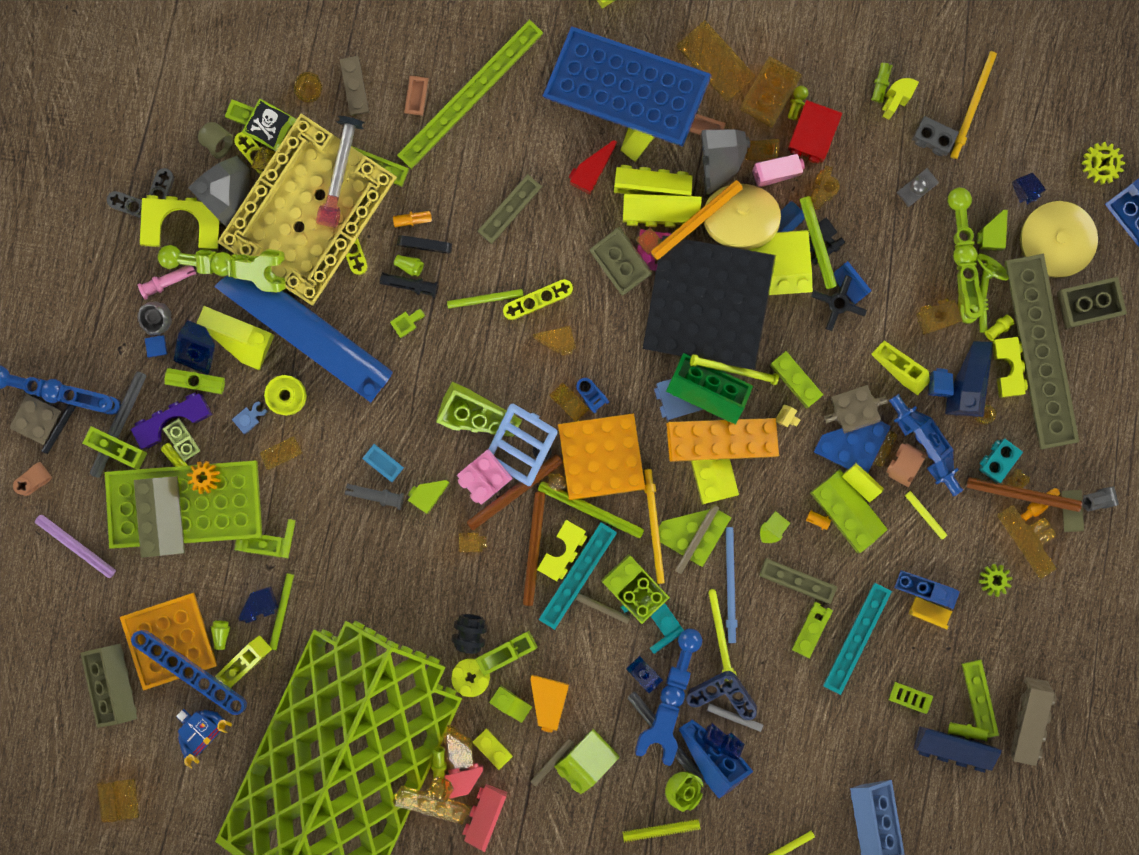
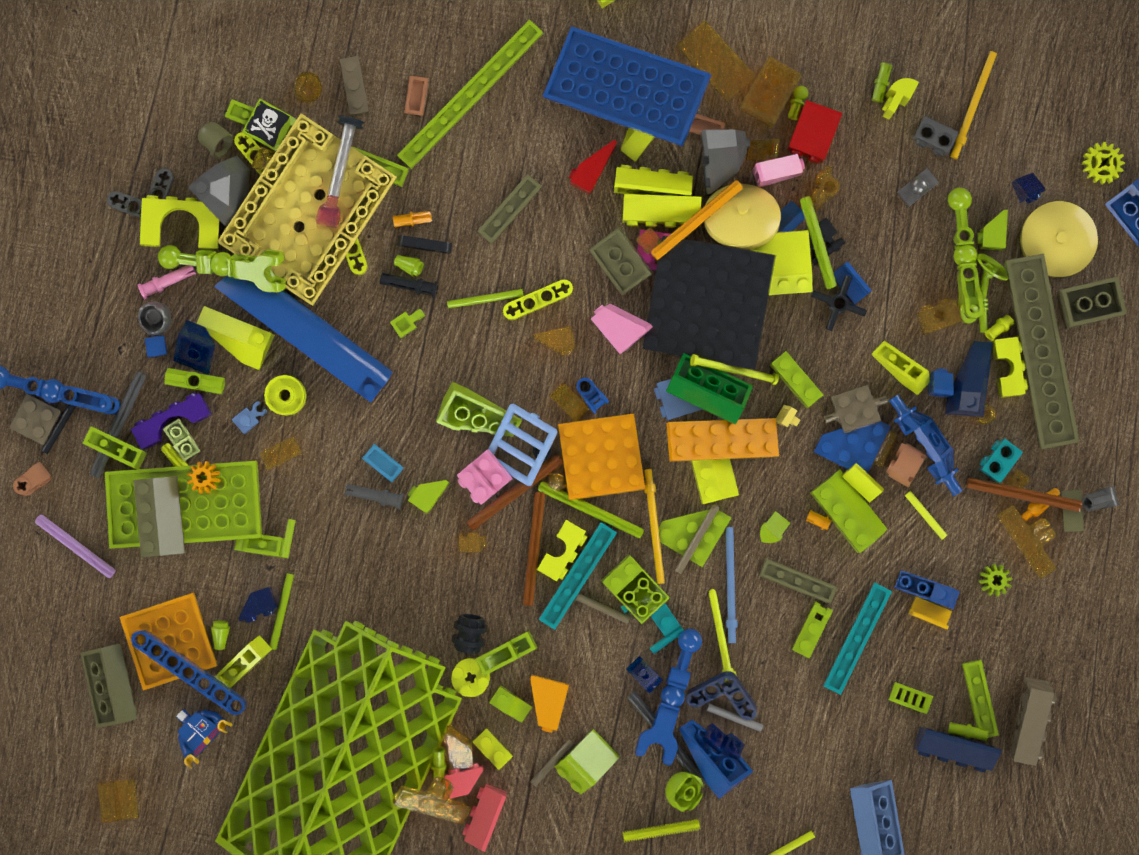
(619, 326): none -> bright pink slope

